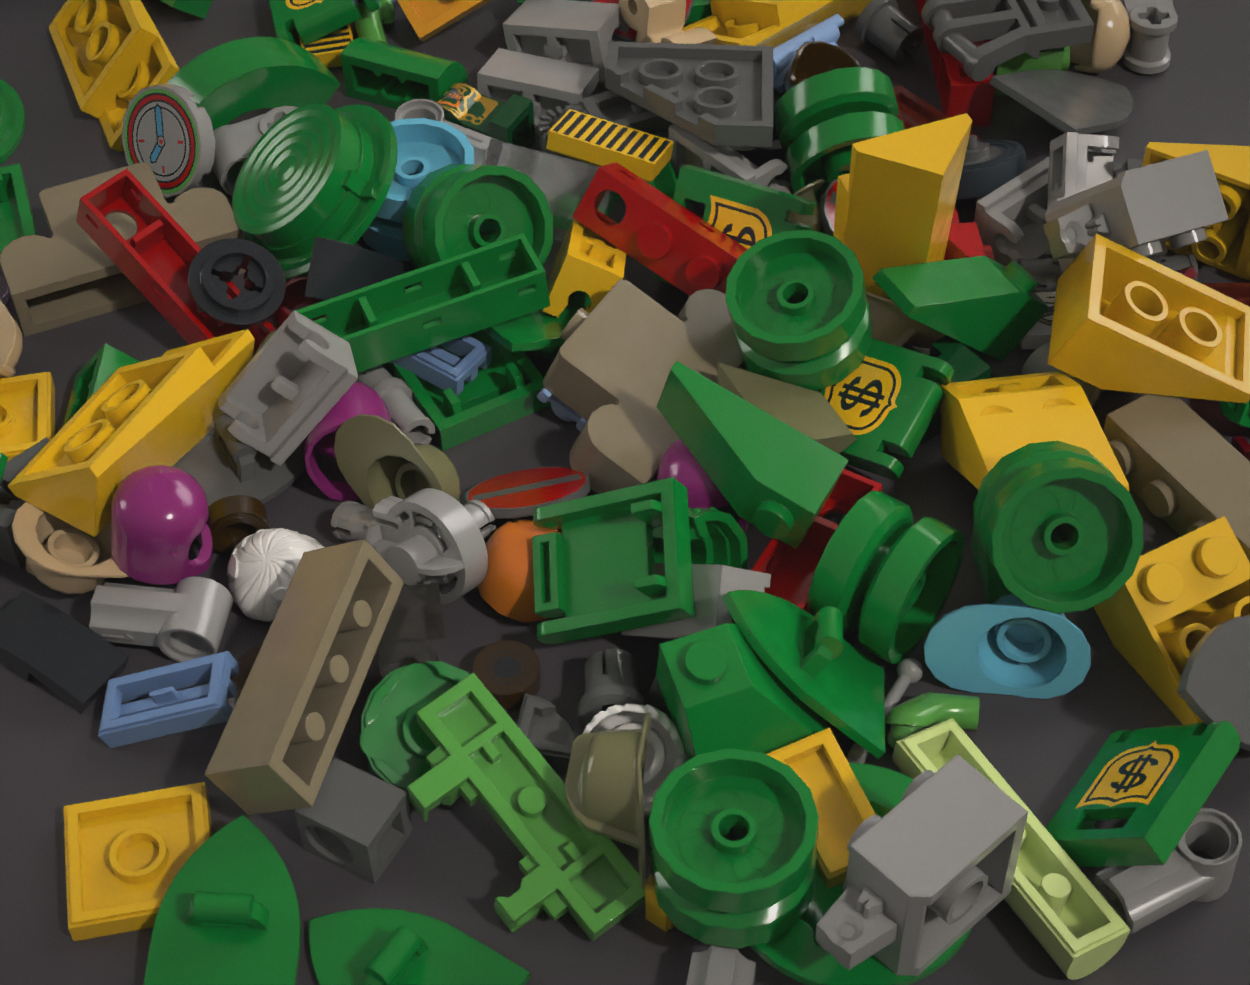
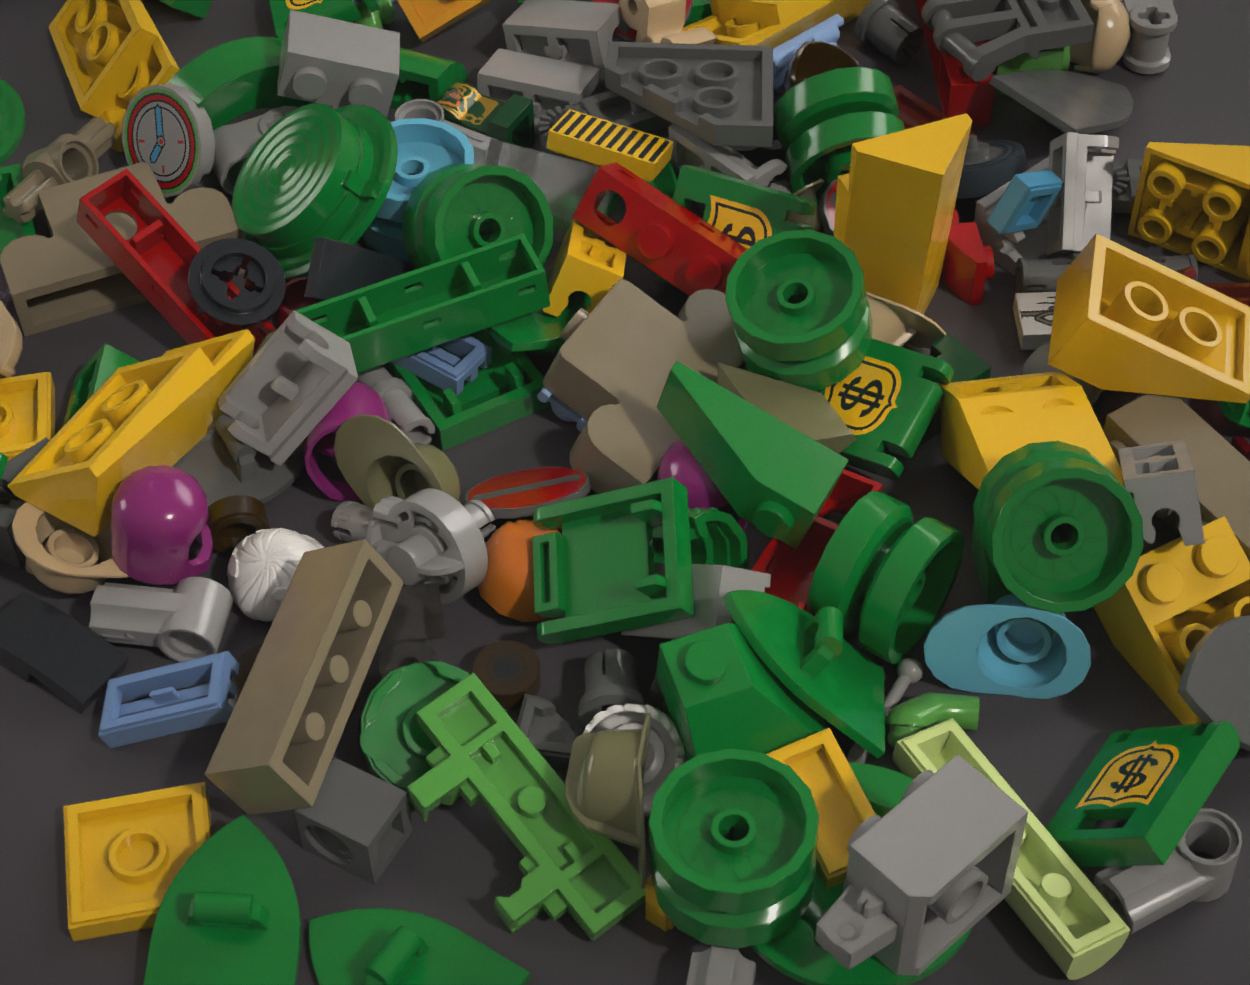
(61, 162): none -> dark tan axle
(338, 62): none -> light grey brick
(968, 300): green slope -> none
(1025, 201): none -> dark azure tile
(1140, 209): light grey hinge -> none
(1161, 479): none -> light grey hinge

